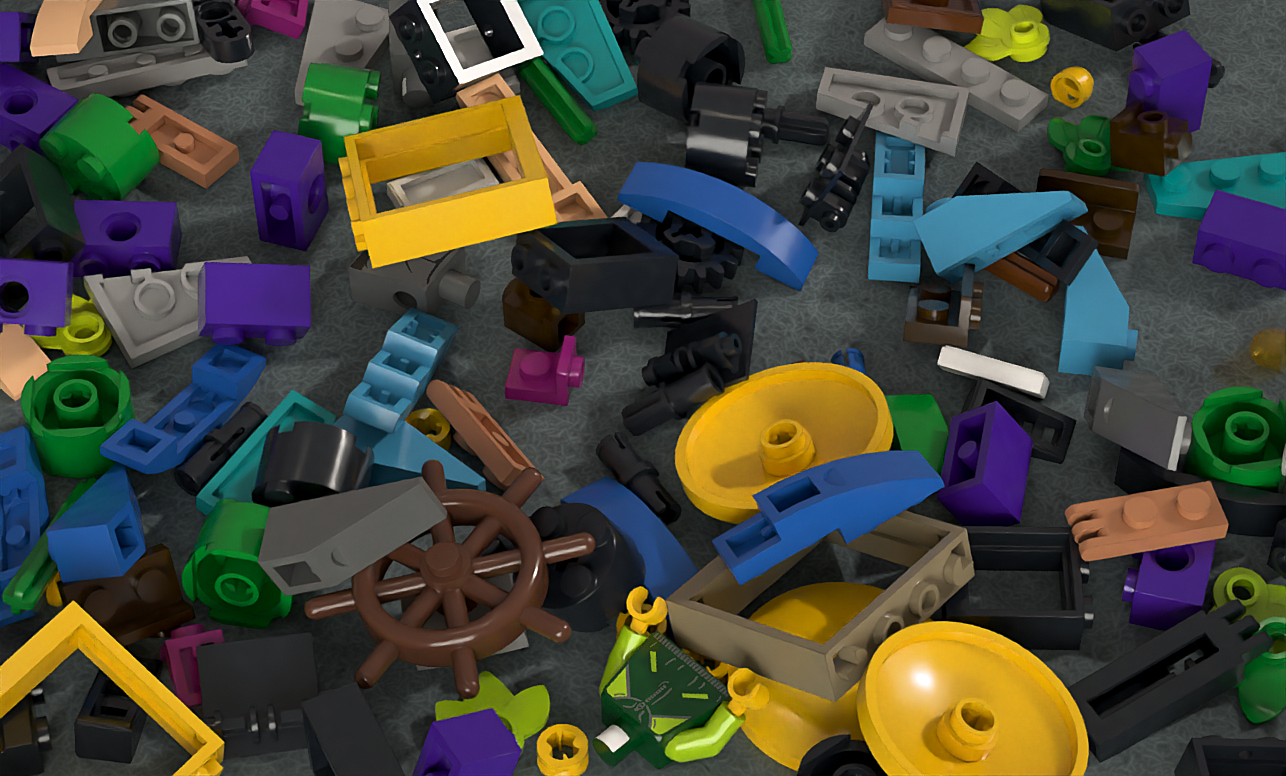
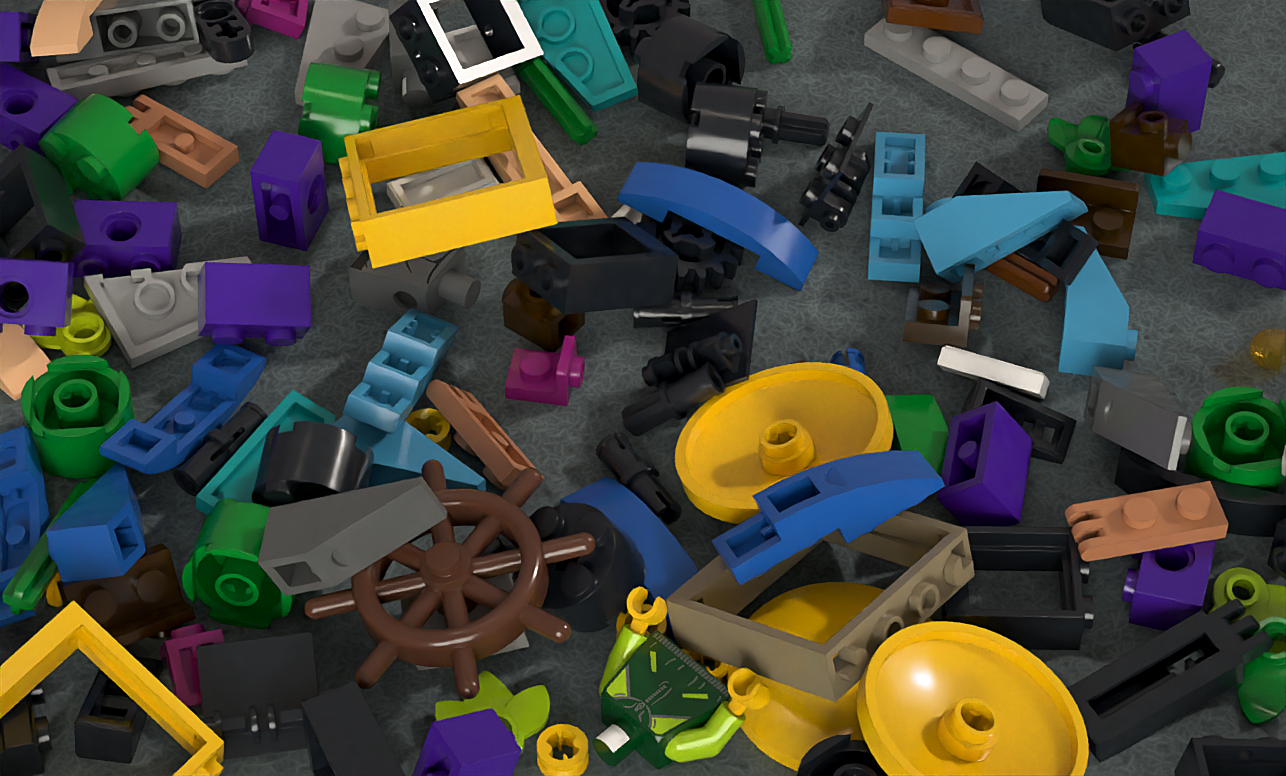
(902, 107): light grey wing -> none
(1015, 29): neon yellow plate -> none
(1075, 82): yellow hinge -> none

